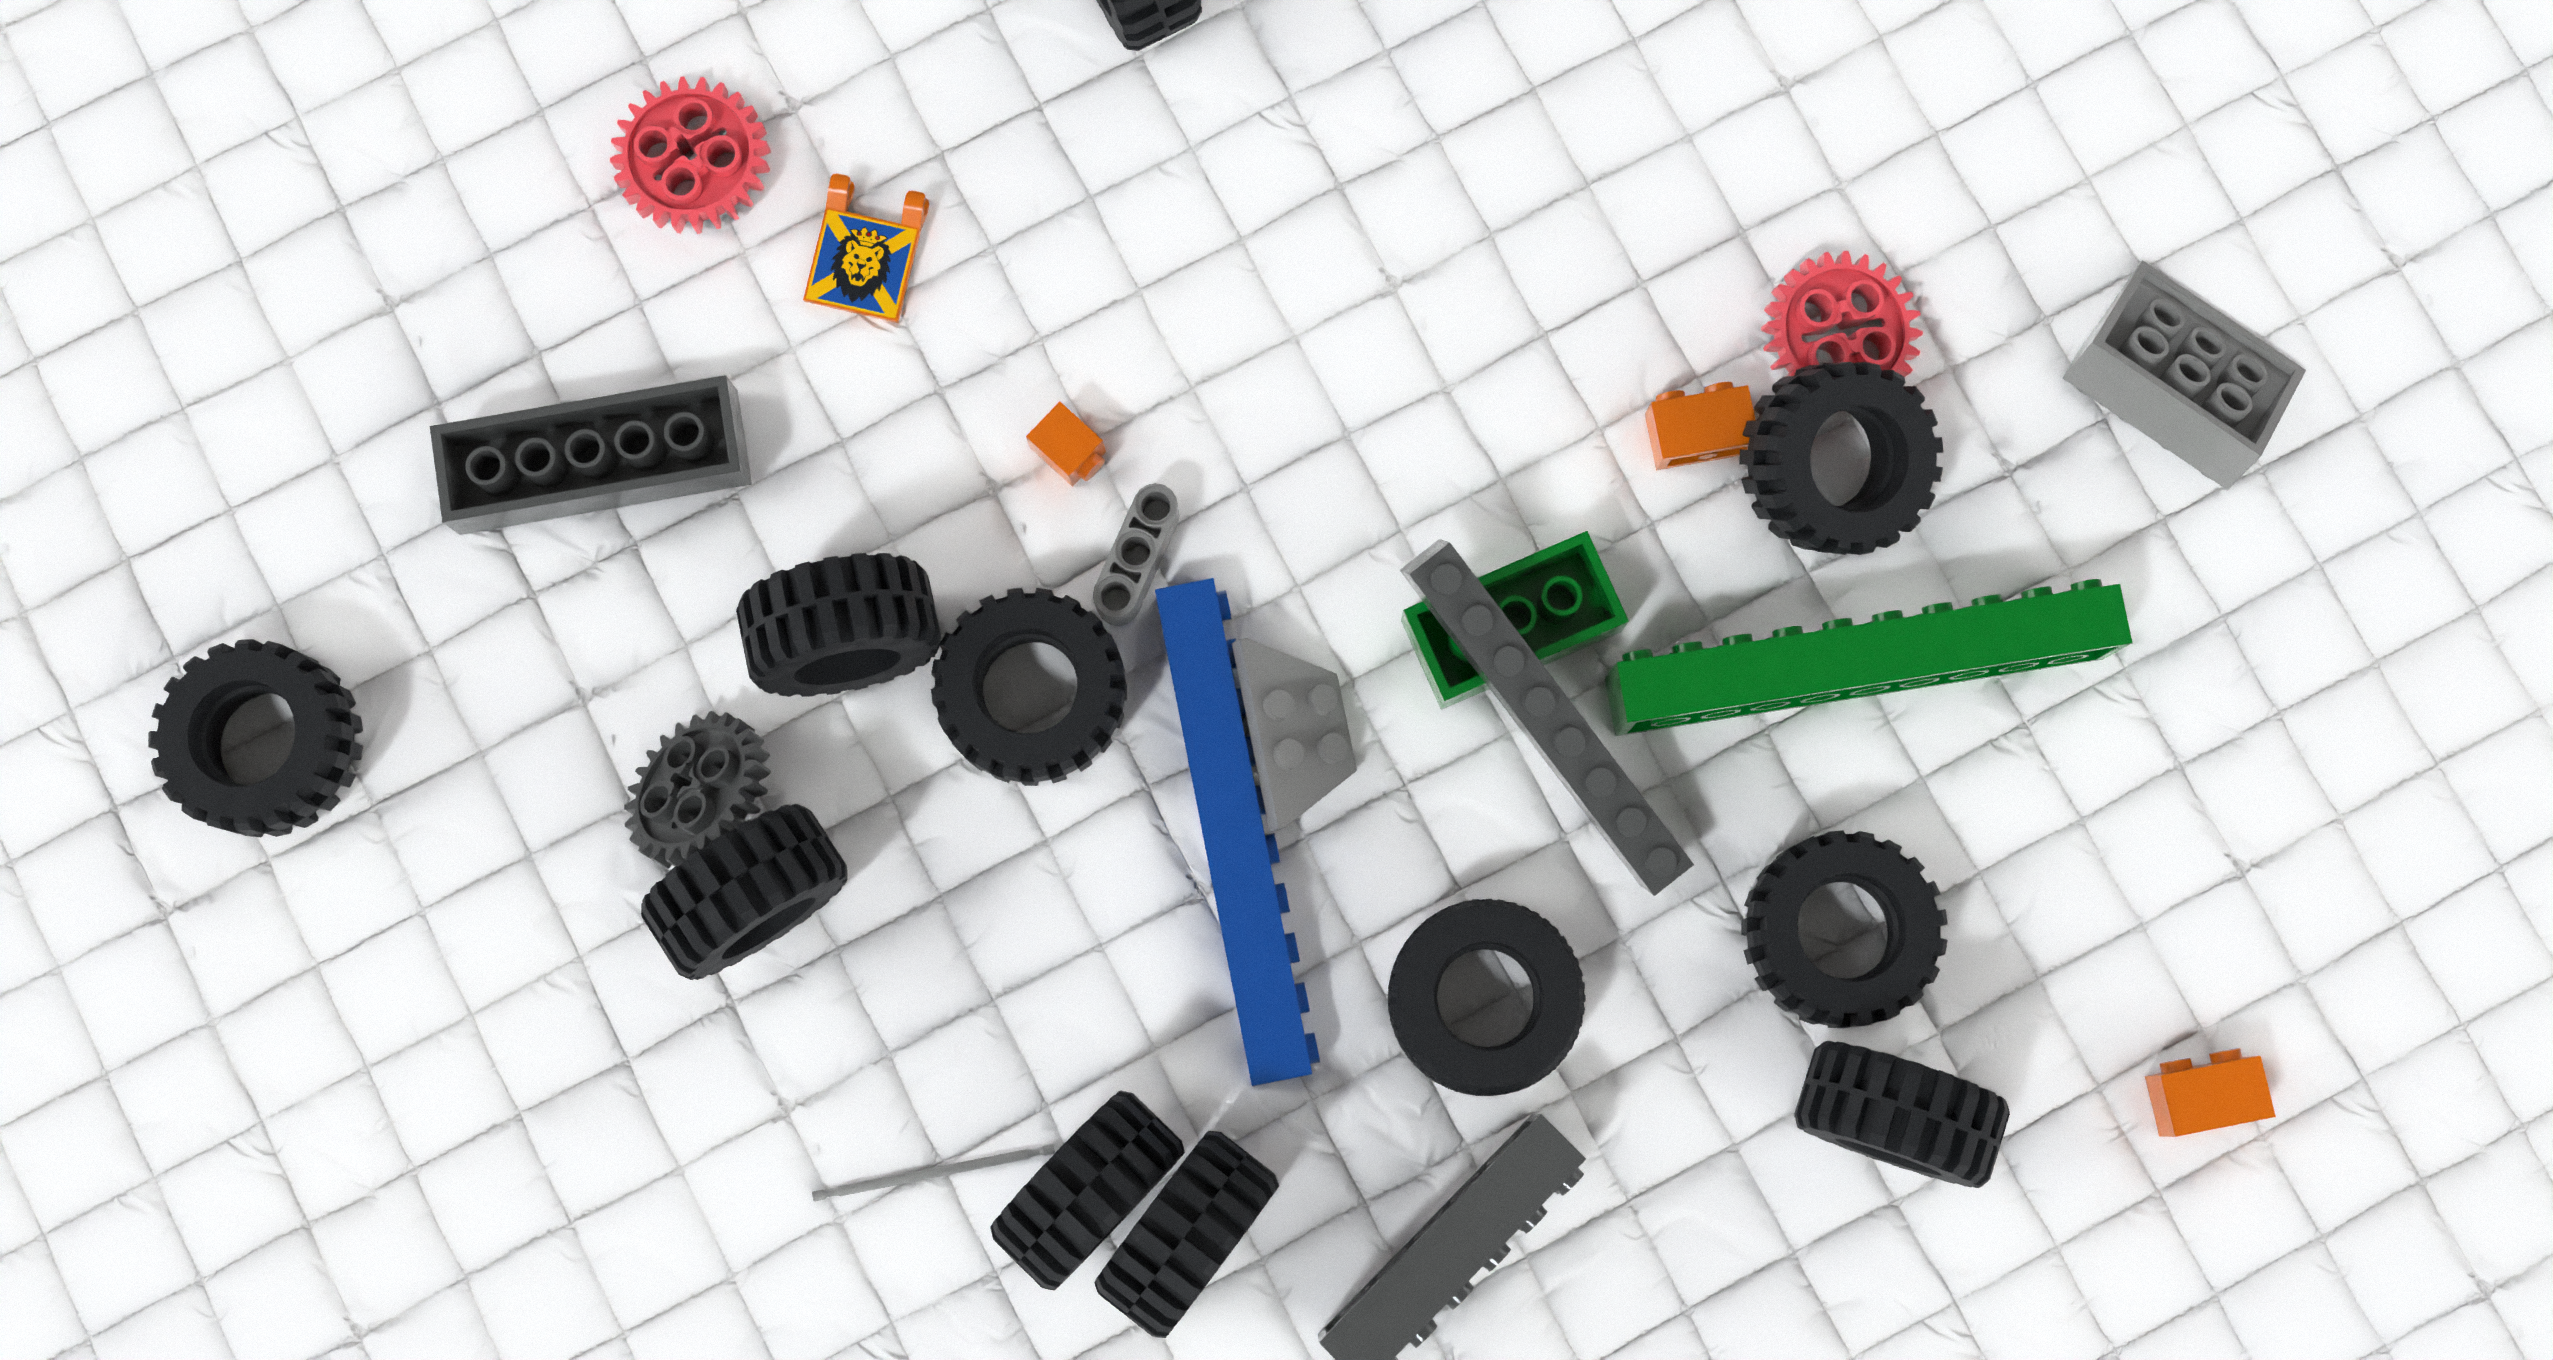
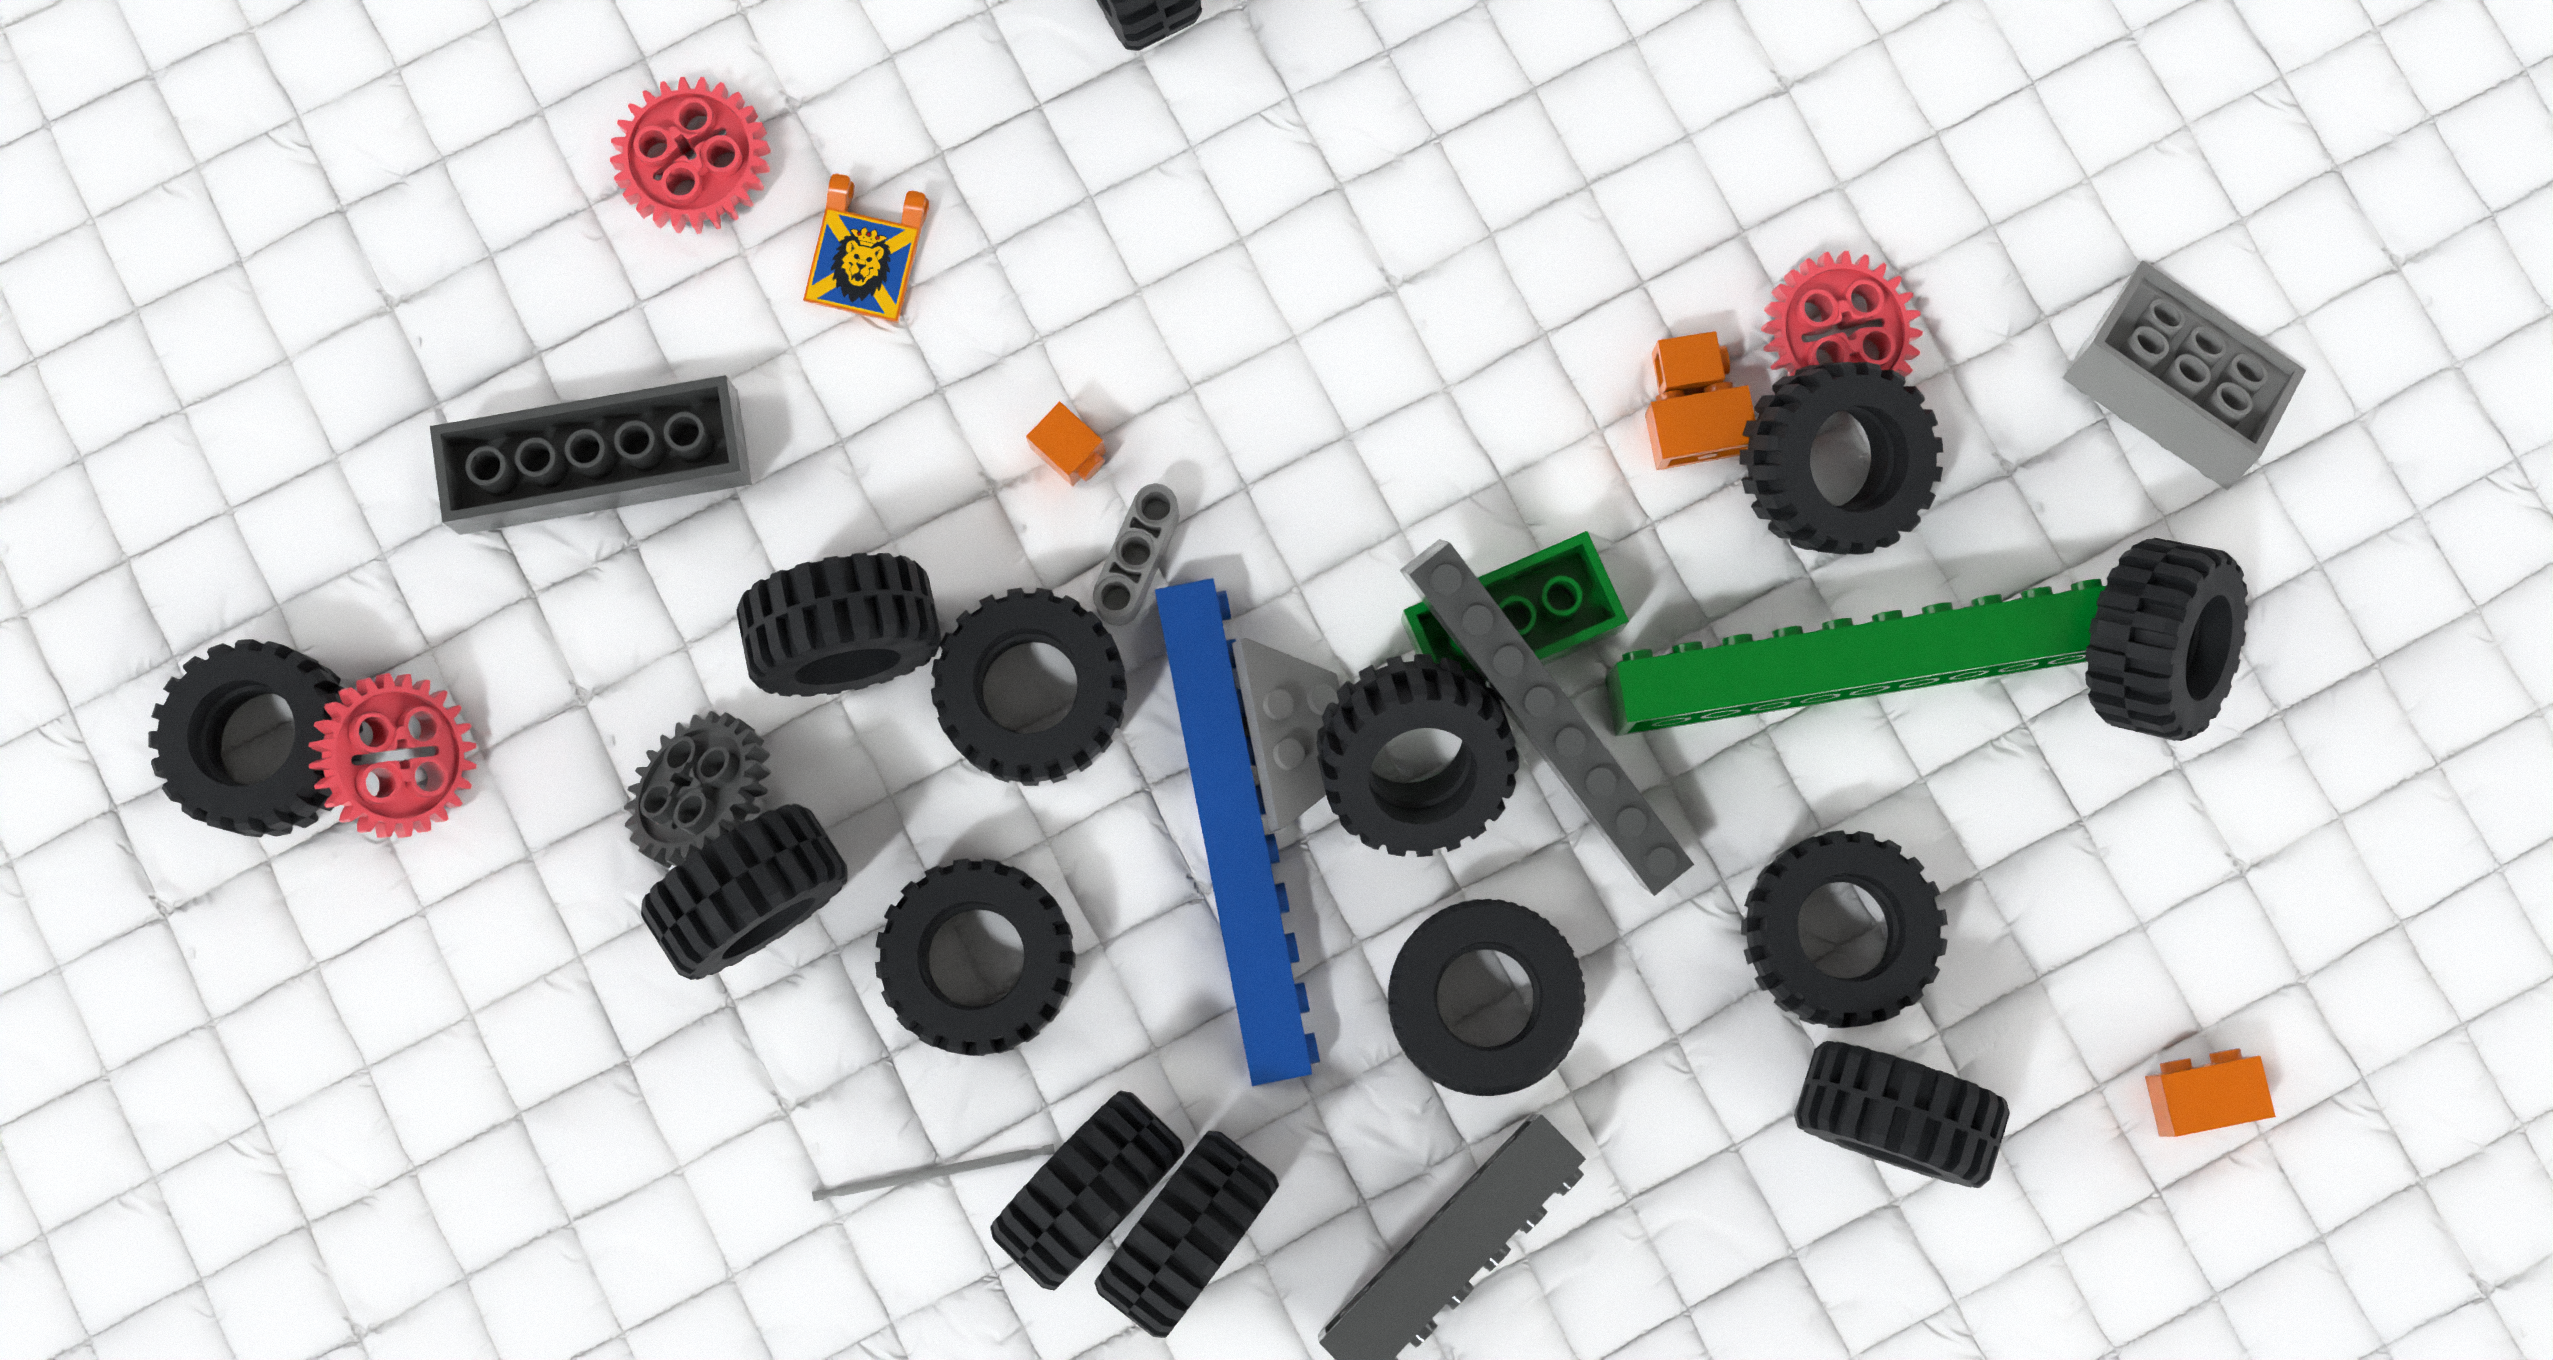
(387, 710): none -> coral gear
(907, 945): none -> black tyre
(1423, 812): none -> black tyre
(1690, 363): none -> orange brick
(2166, 638): none -> black tyre

